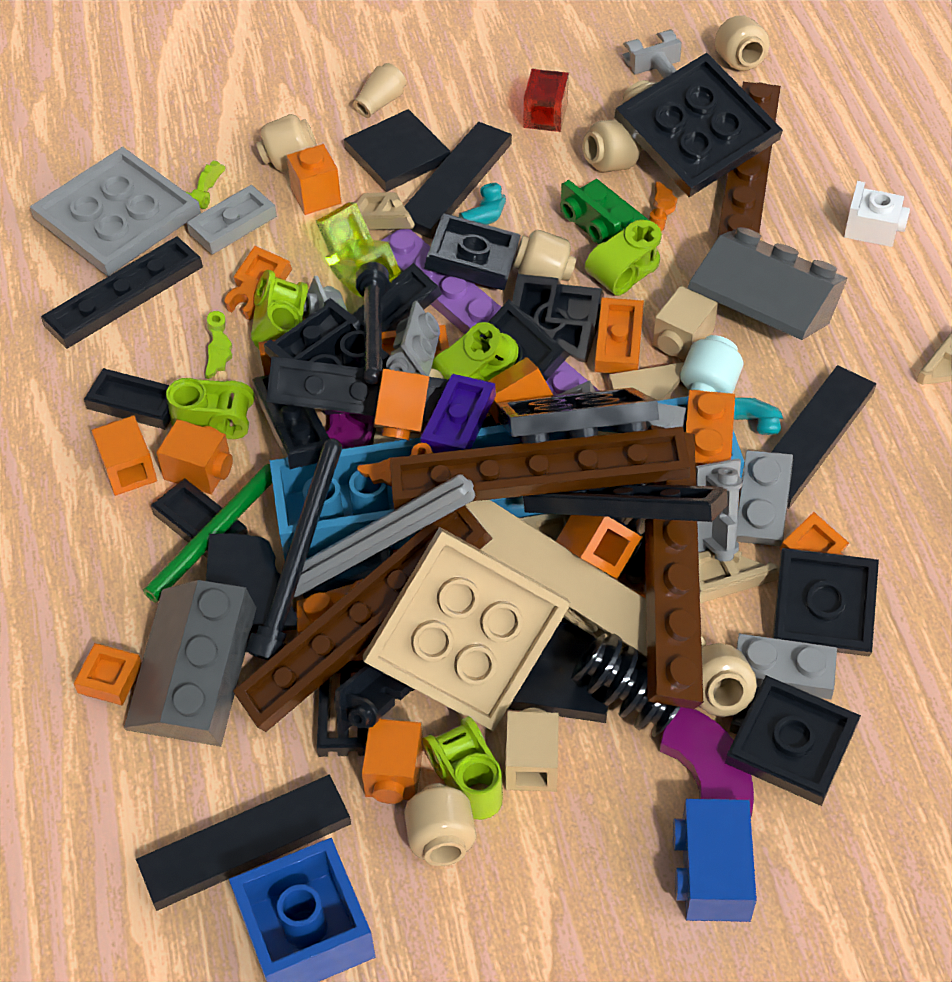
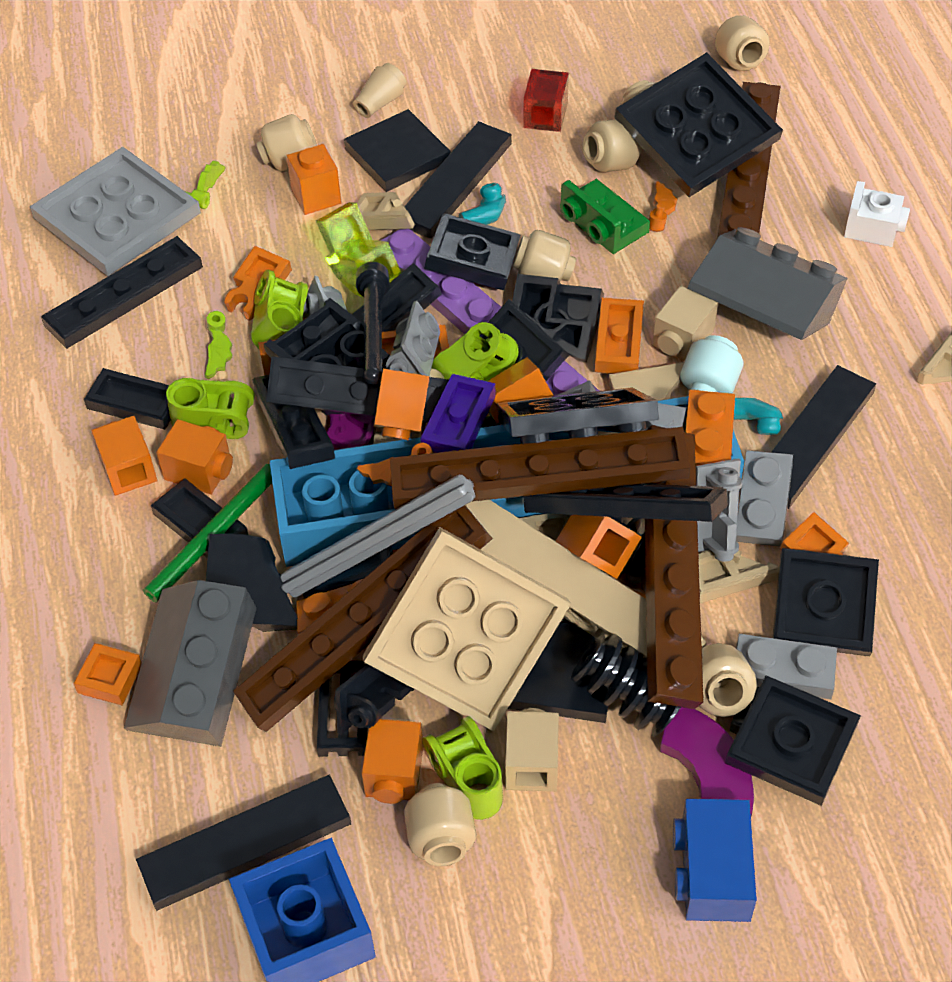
(231, 219): light grey plate -> none
(270, 638): black piece -> none
(626, 257): lime piece -> none
(658, 57): light grey bar -> none

